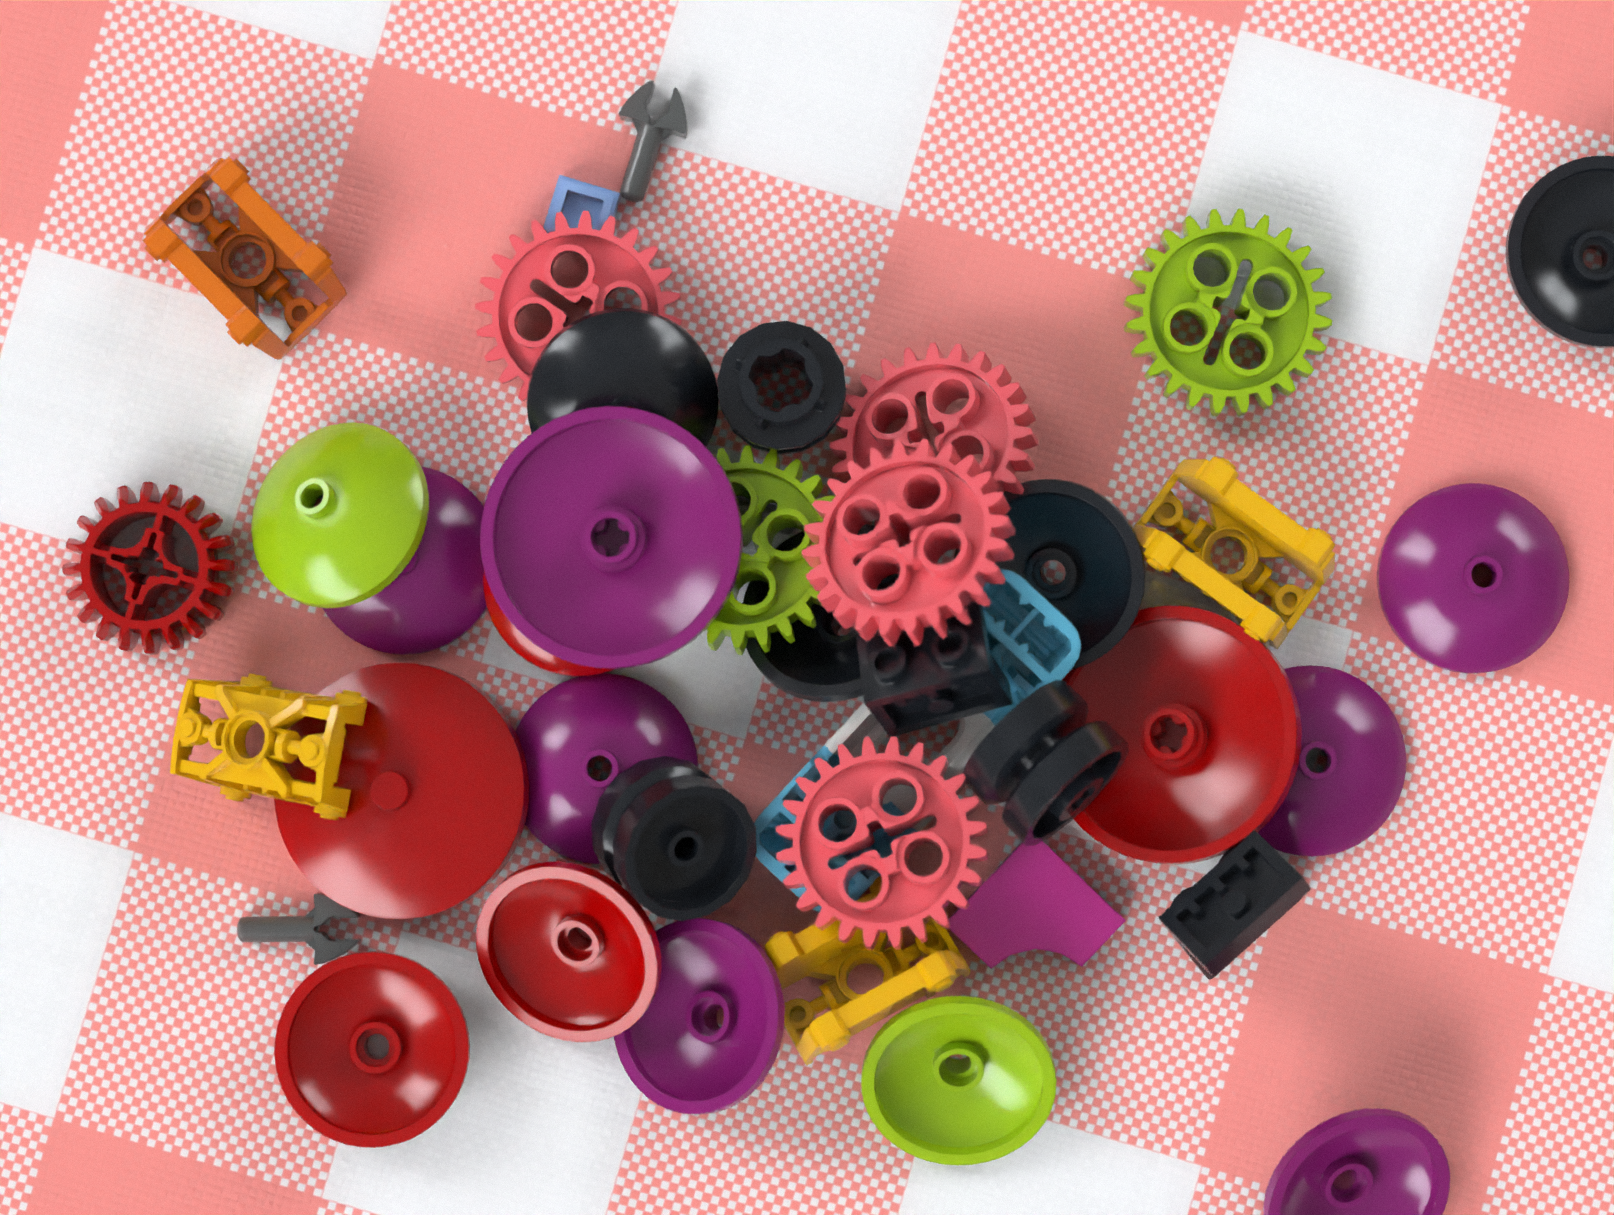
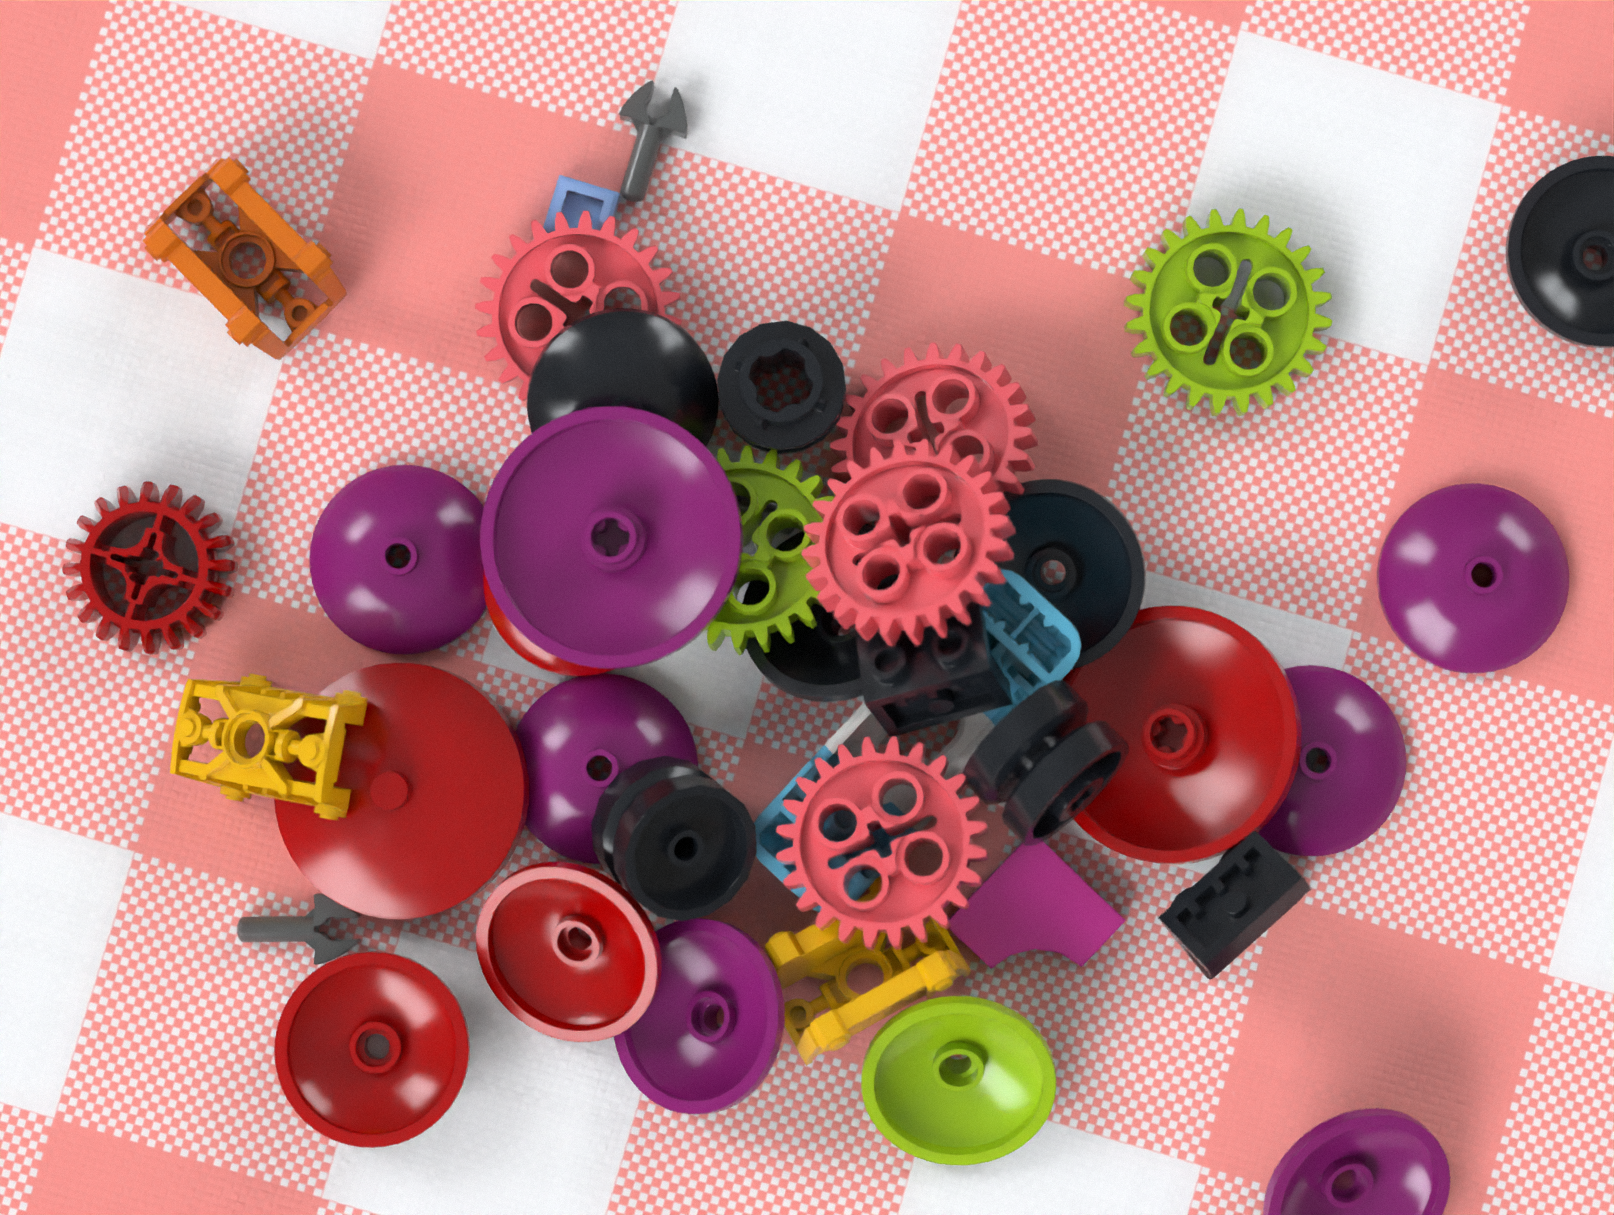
(360, 530): lime dish -> none
(1256, 527): yellow piece -> none

